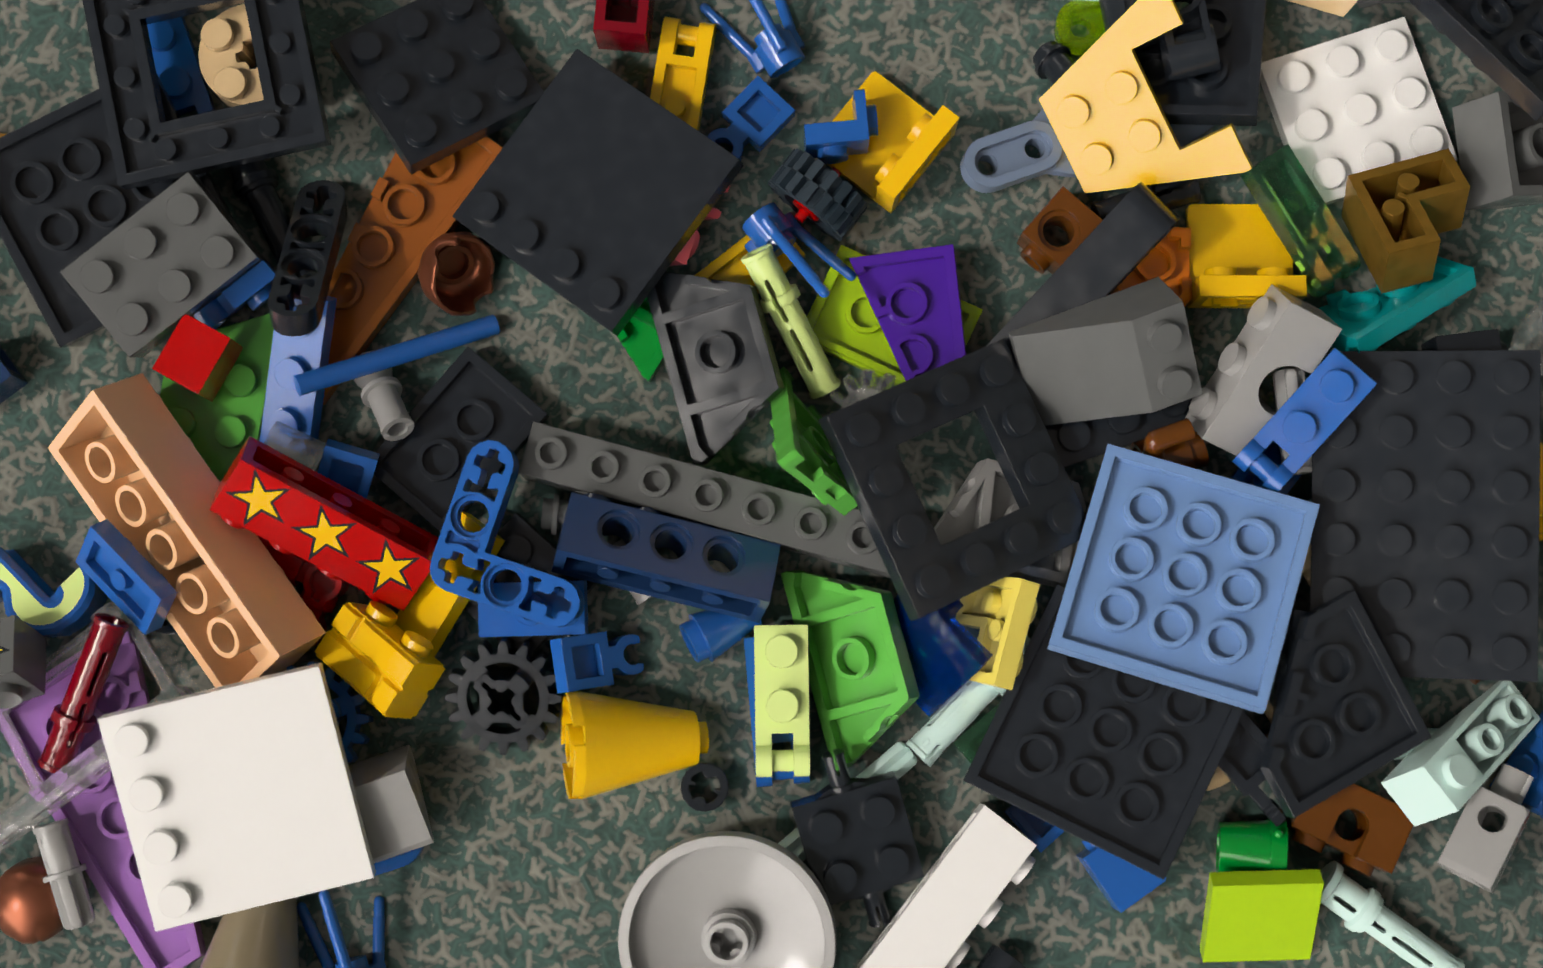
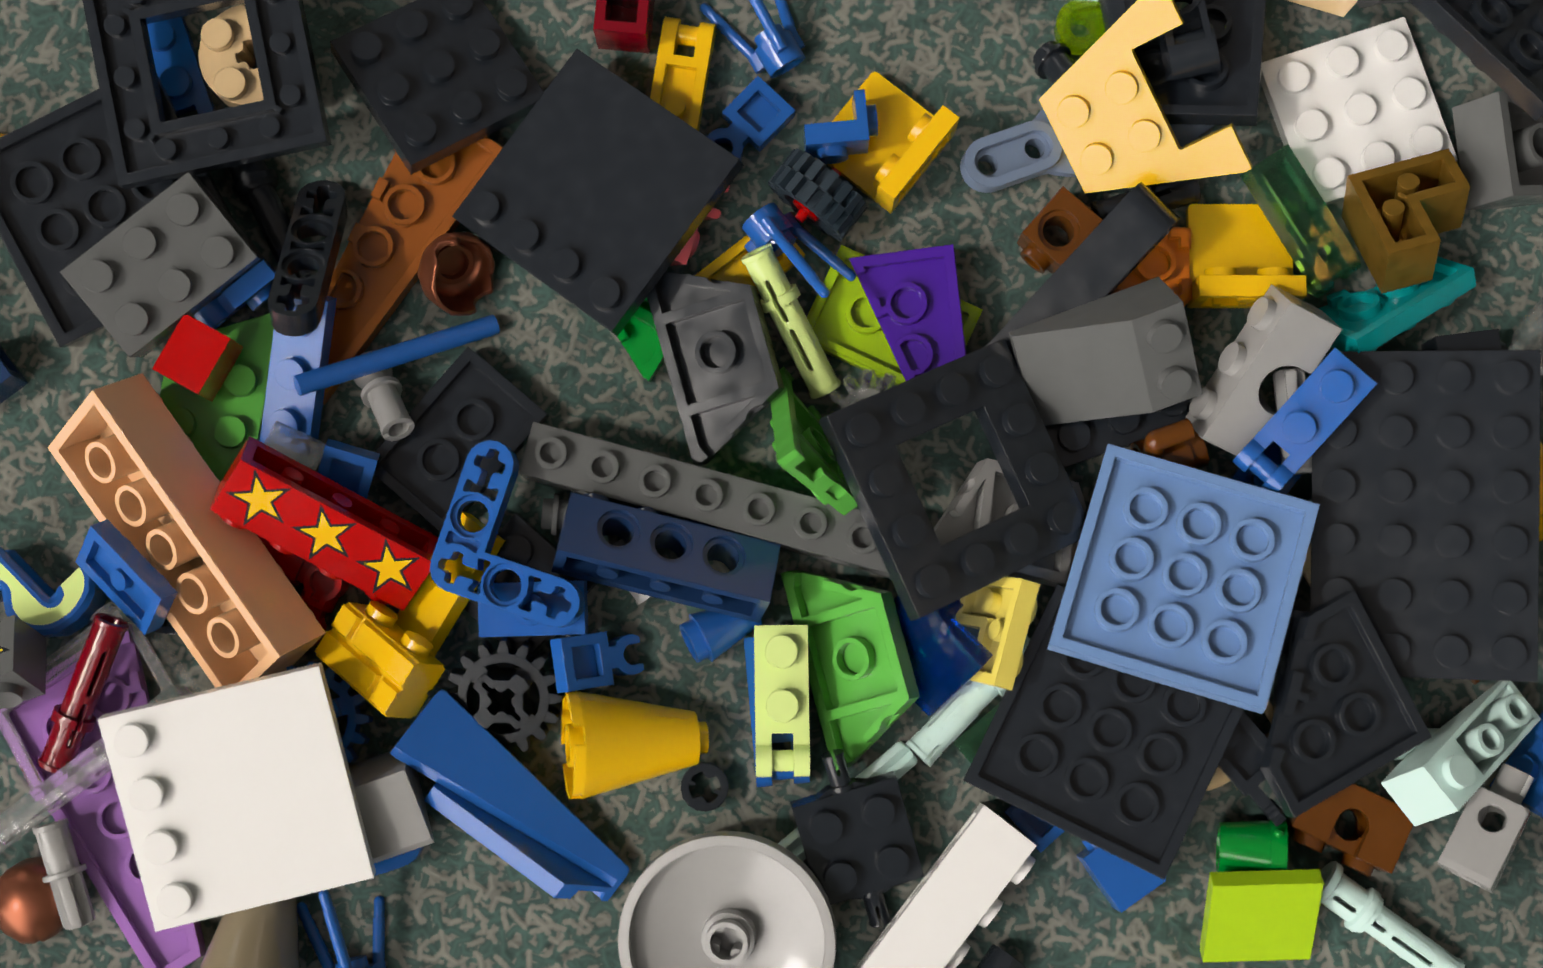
(505, 804): none -> blue wedge

